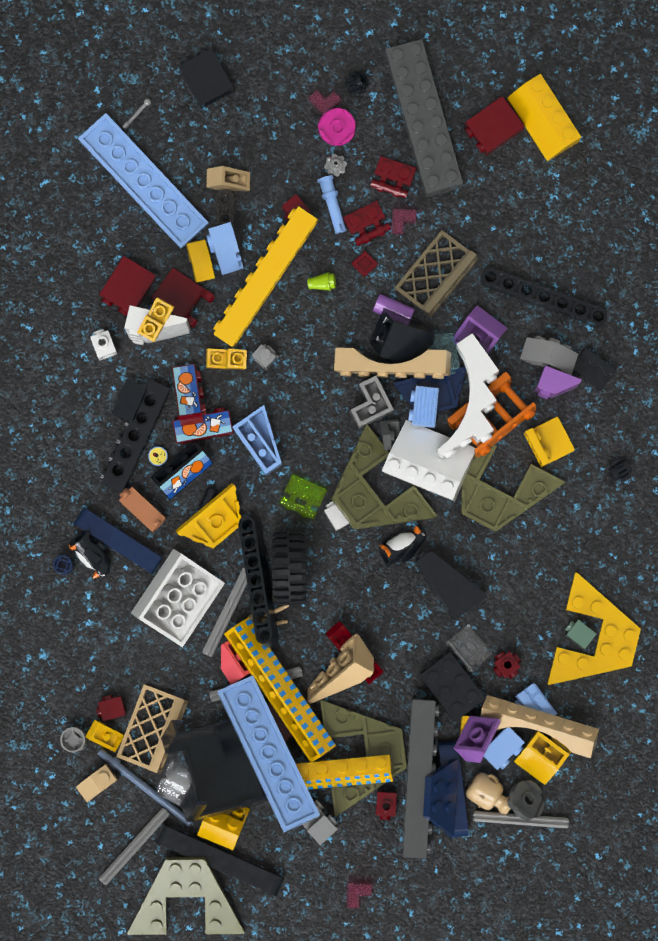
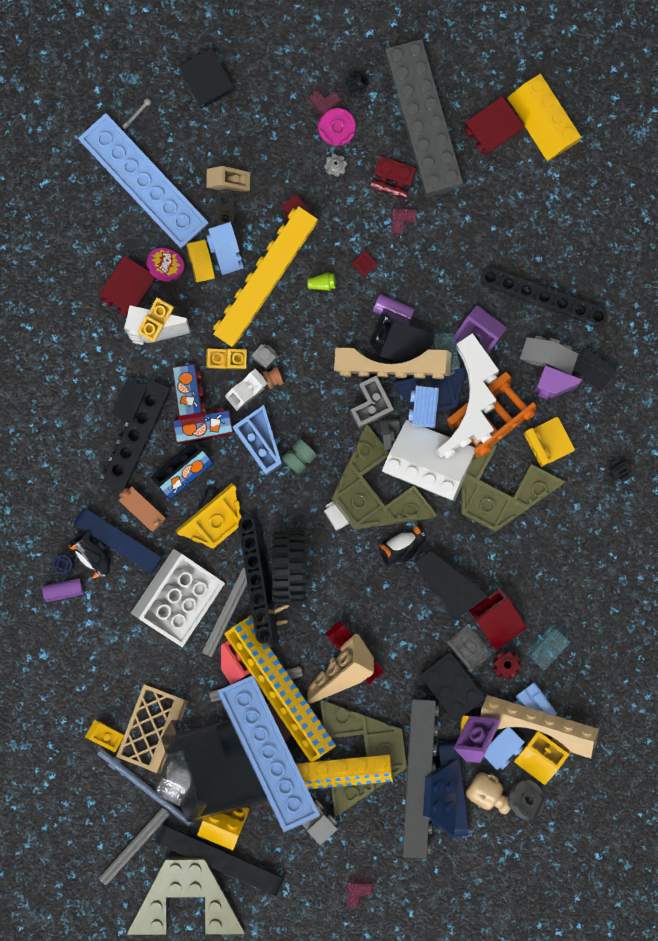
(62, 590): none -> medium lavender brick
(73, 739): light grey wheel -> none
(97, 783): tan slope -> none
(103, 344): white brick -> none
(111, 708): dark red brick -> none
(158, 456): light yellow tile -> none
(165, 264): none -> tile
(182, 294): dark red flag -> none
(246, 390): none -> white brick
(273, 378): none -> nougat wheel
(299, 456): none -> sand green wheel
(305, 491): clear neon green plate -> none
(330, 195): light blue pin -> none
(364, 218): dark red plate -> none
(386, 805): dark red brick -> none
(448, 284): dark tan fence -> none
(497, 619): none -> dark red brick
(543, 821): light grey axle -> none
(547, 648): none -> clear light blue hinge
(579, 633): sand green brick -> none
(615, 641): yellow wing -> none

